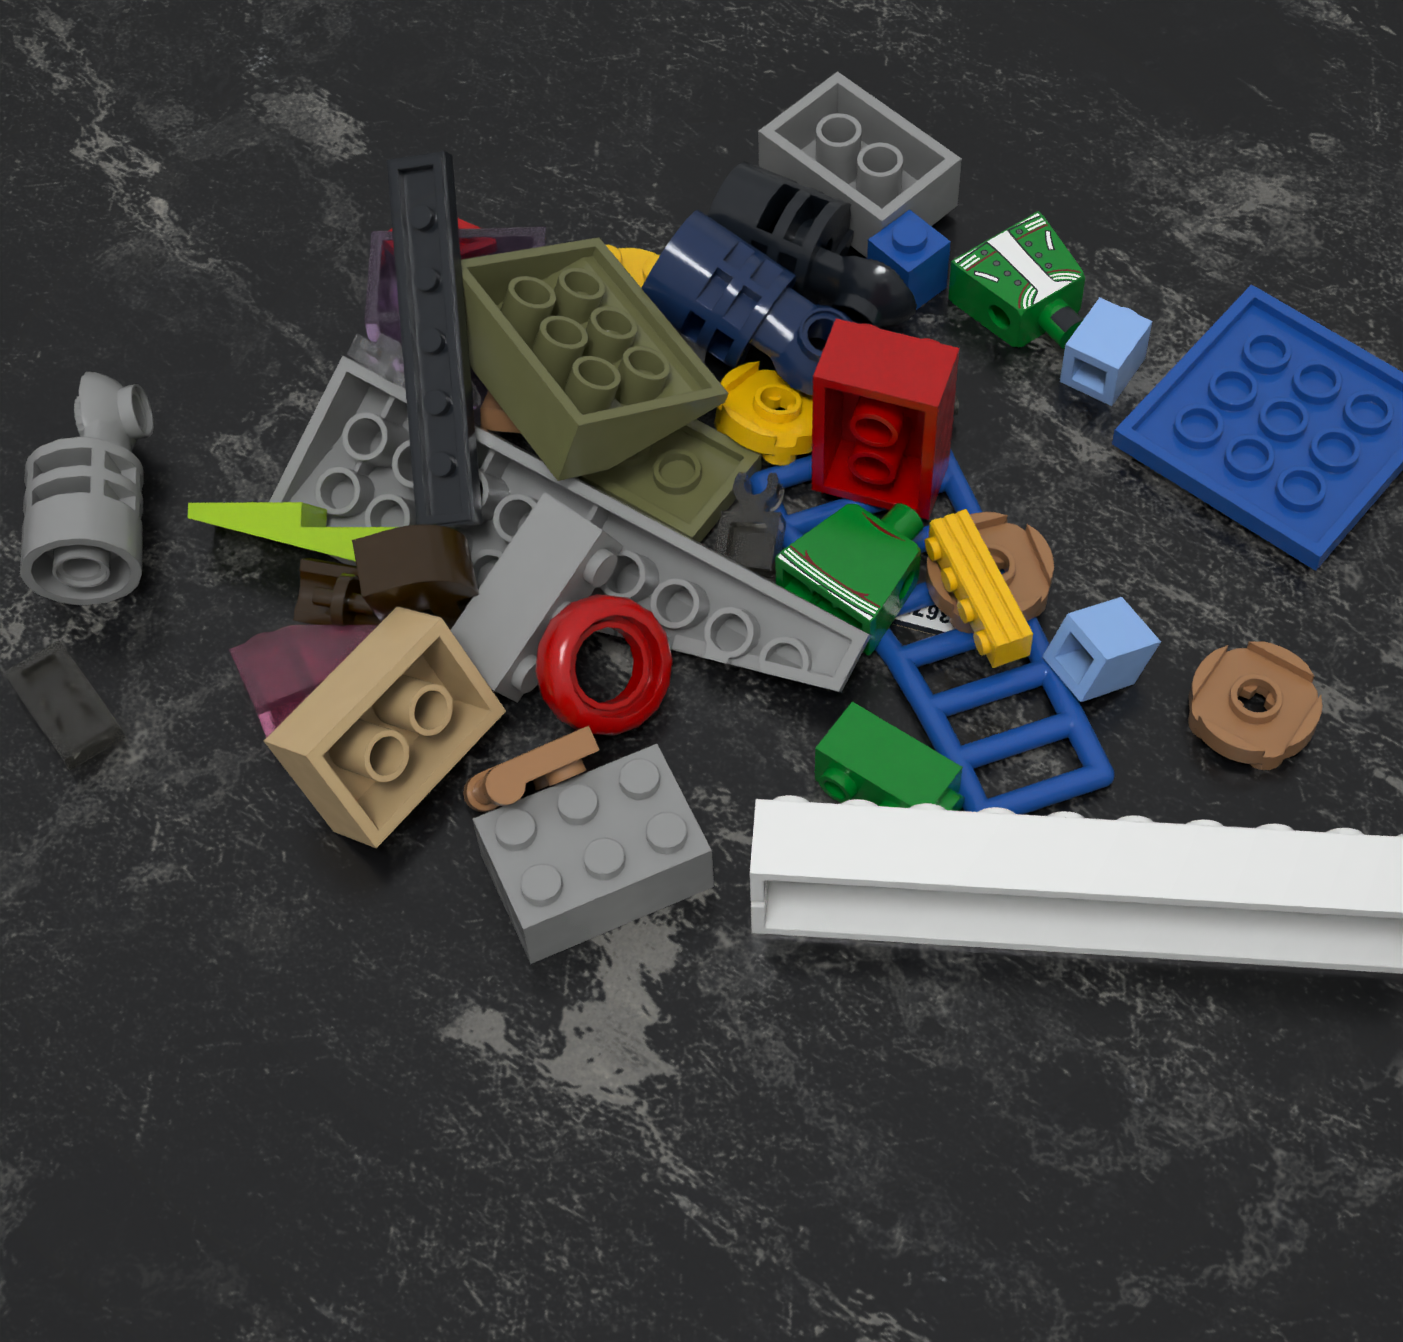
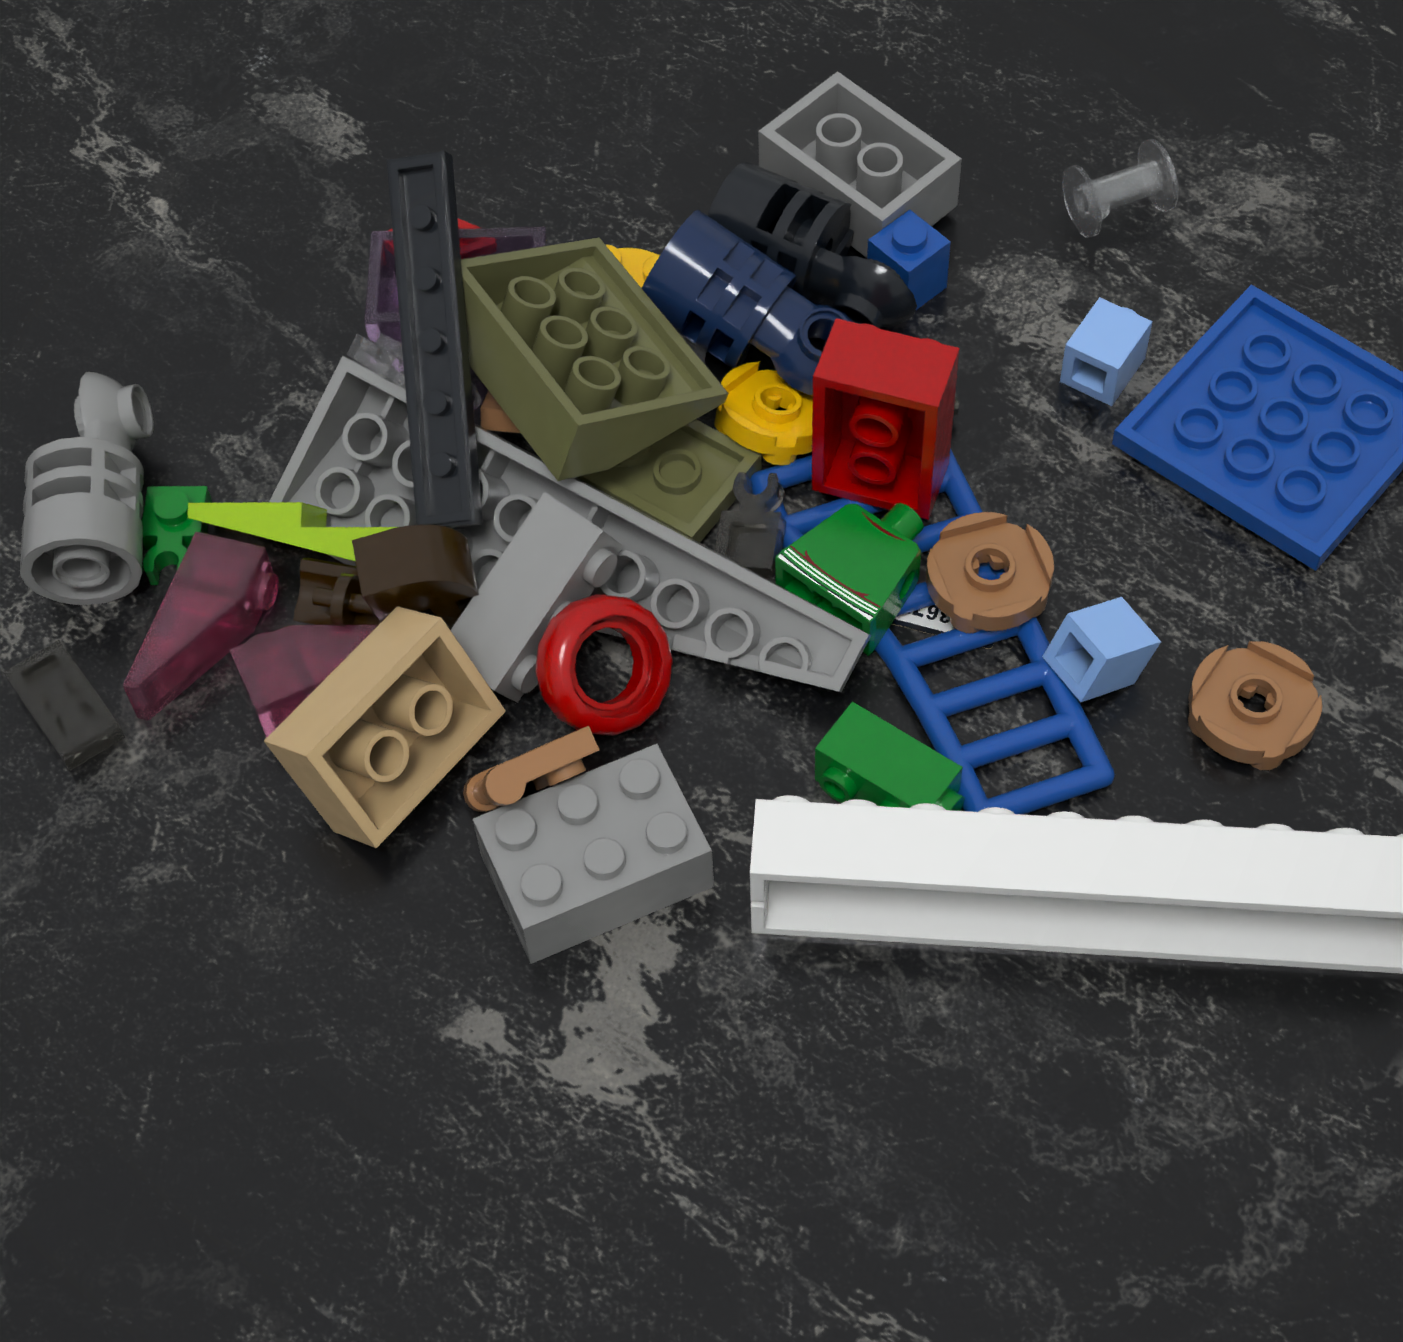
(167, 525): none -> green plate
(203, 615): none -> clear pink slope
(979, 588): yellow piece -> none
(1020, 284): green torso -> none
(1092, 200): none -> clear piece

